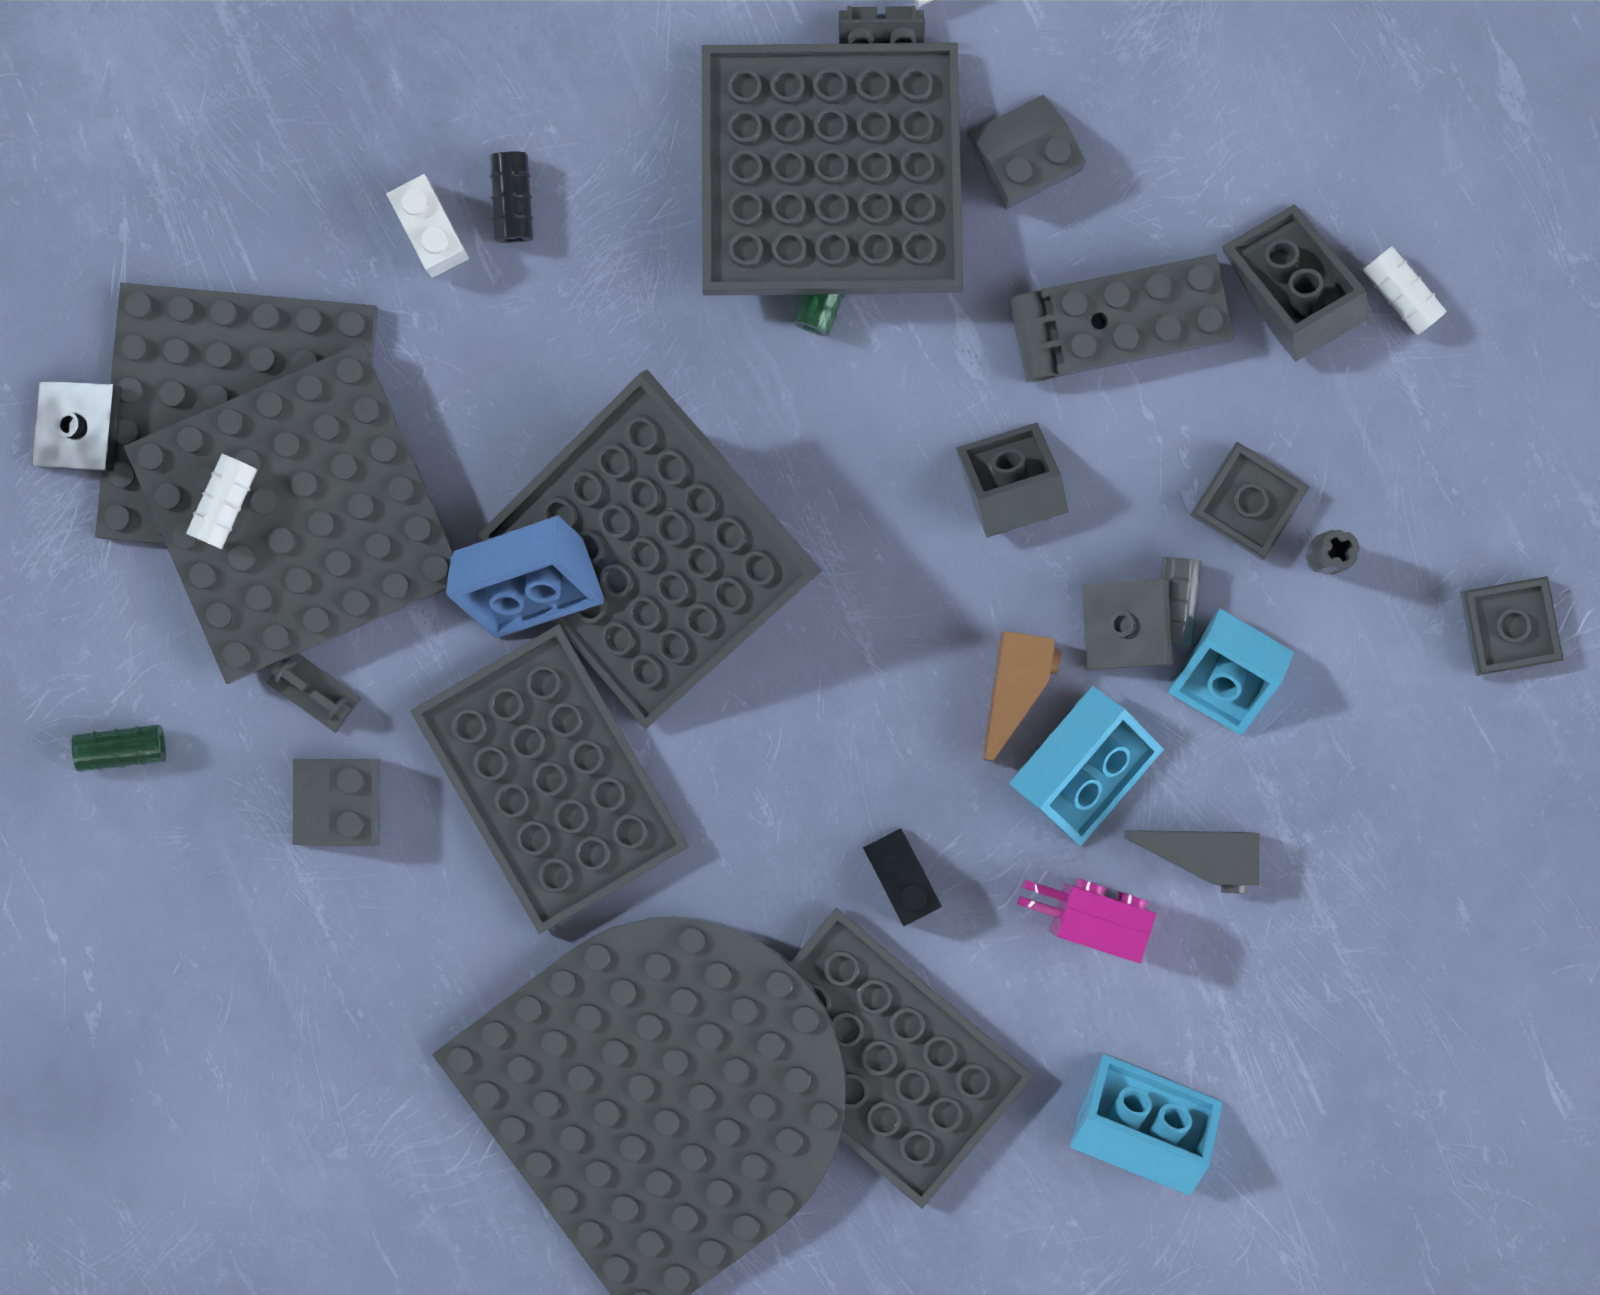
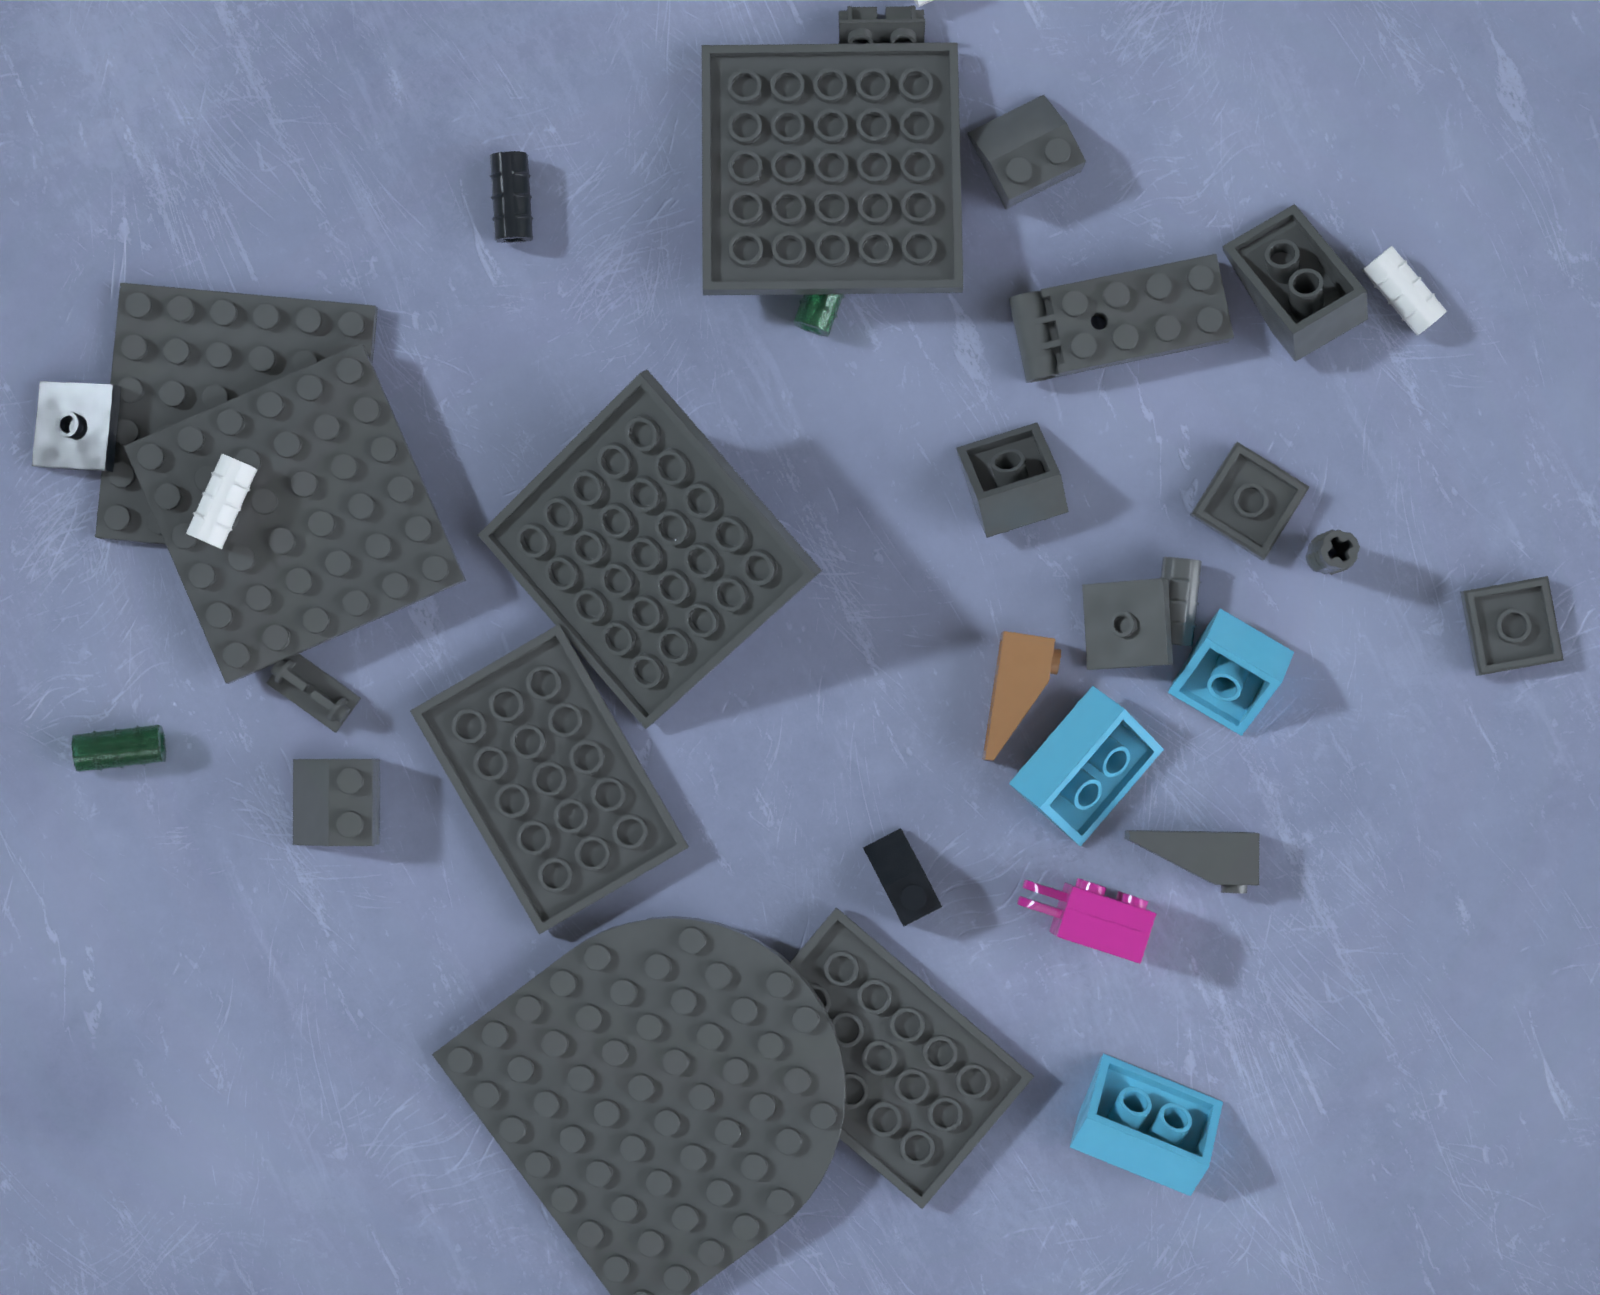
(427, 226): white brick -> none
(524, 577): medium blue slope -> none

